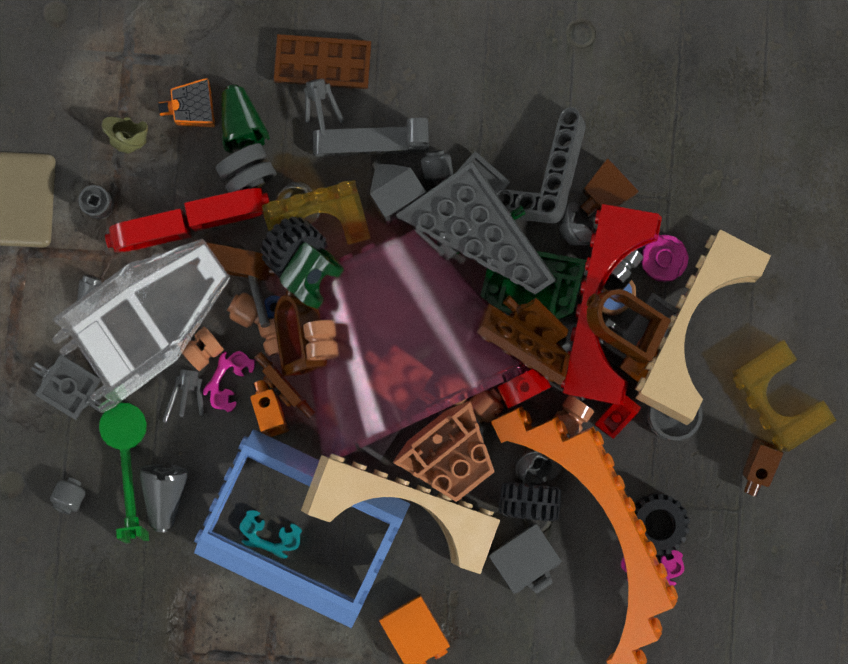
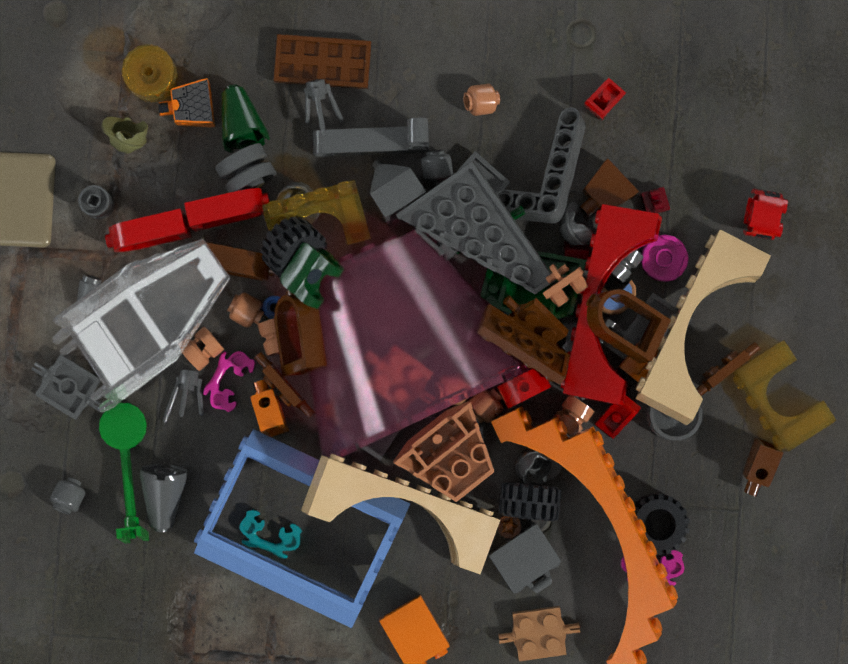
(140, 63): none -> clear yellow wheel
(259, 301): dark grey bar -> none
(320, 338): nougat wheel -> none
(481, 99): none -> nougat head
(509, 527): none -> reddish brown tile
(539, 633): none -> medium nougat plate
(556, 292): none -> nougat hips
(576, 251): none -> dark red tile
(604, 99): none -> red slope
(655, 200): none -> dark red tile
(730, 363): none -> reddish brown plate
(764, 214): none -> red brick

